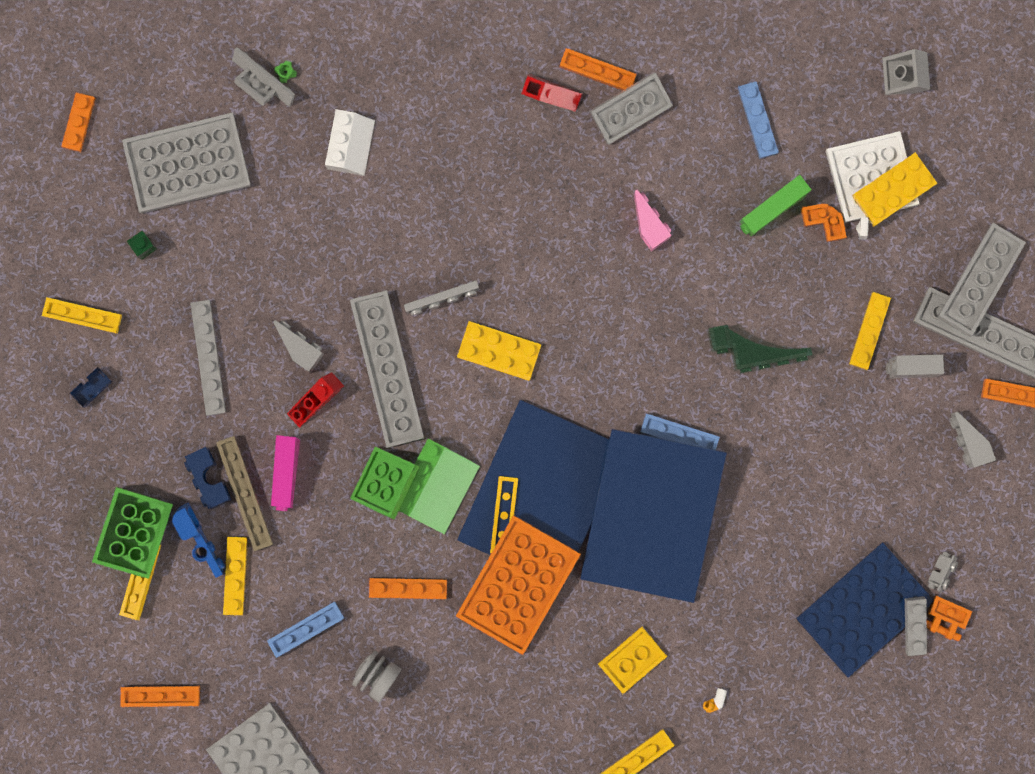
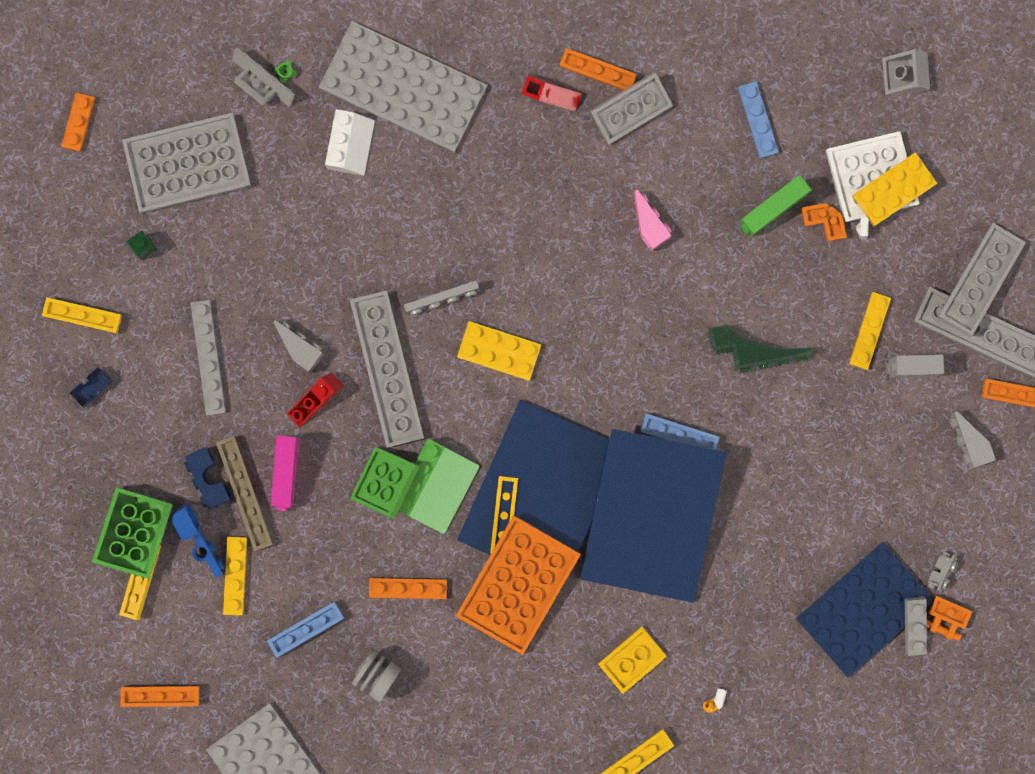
(403, 86): none -> light grey plate

